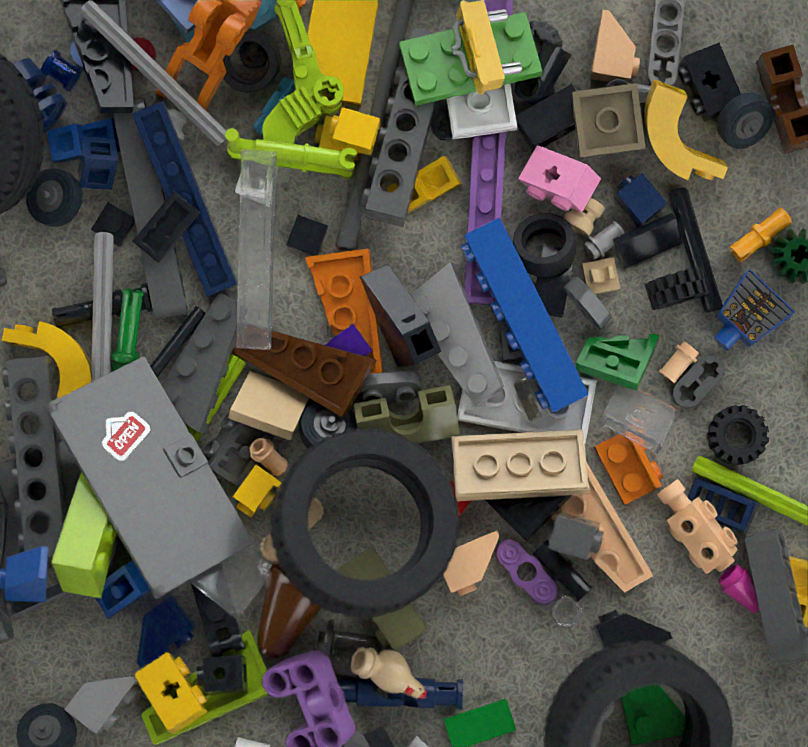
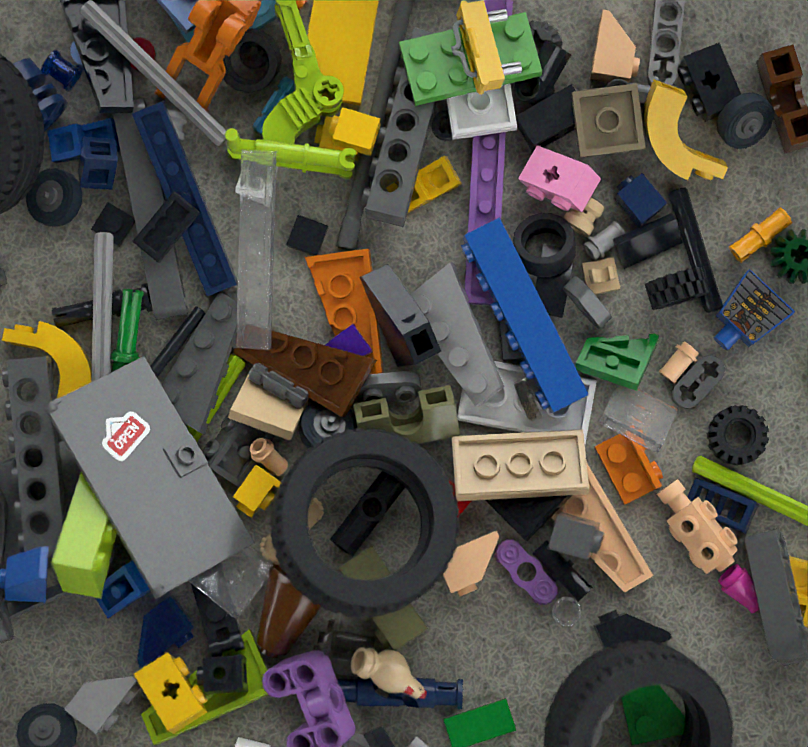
(278, 385): none -> dark grey axle
(357, 524): none -> black piece

